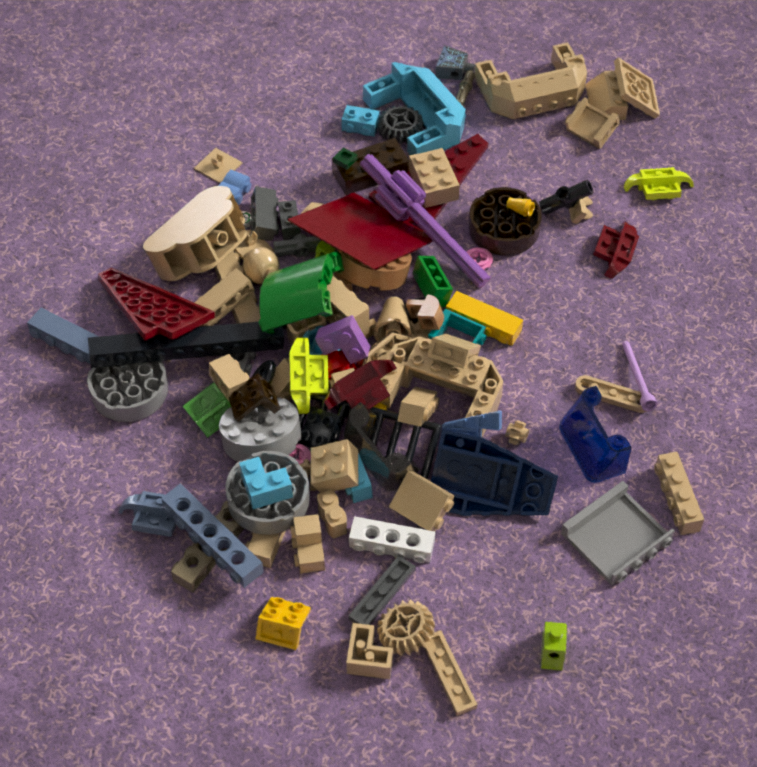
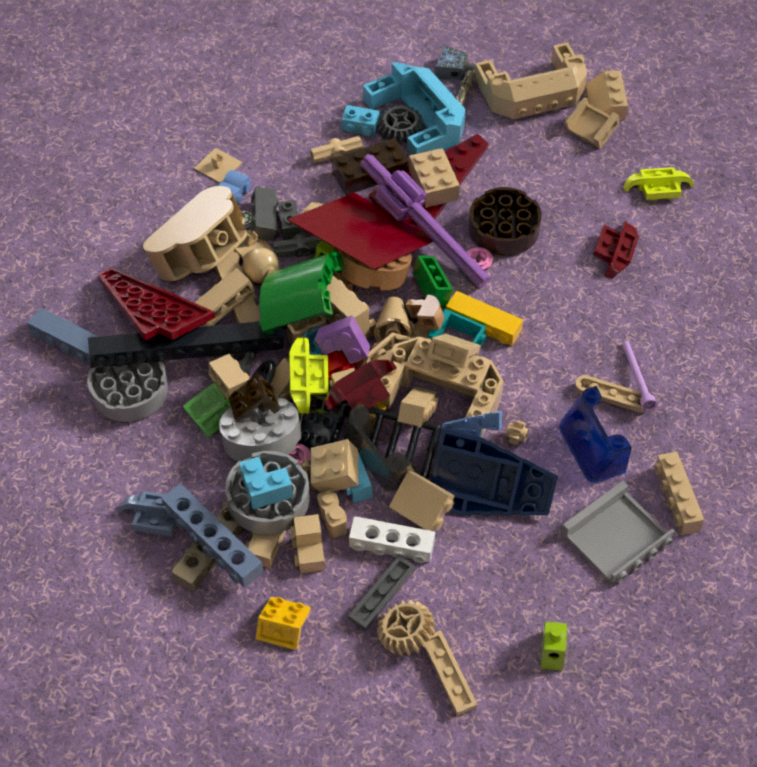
(335, 148): none -> tan piece
(345, 158): dark green plate -> none
(365, 658): tan brick -> none
(521, 206): yellow cone -> none
(566, 197): black piece -> none
(580, 211): tan tile -> none
(636, 88): tan plate -> none

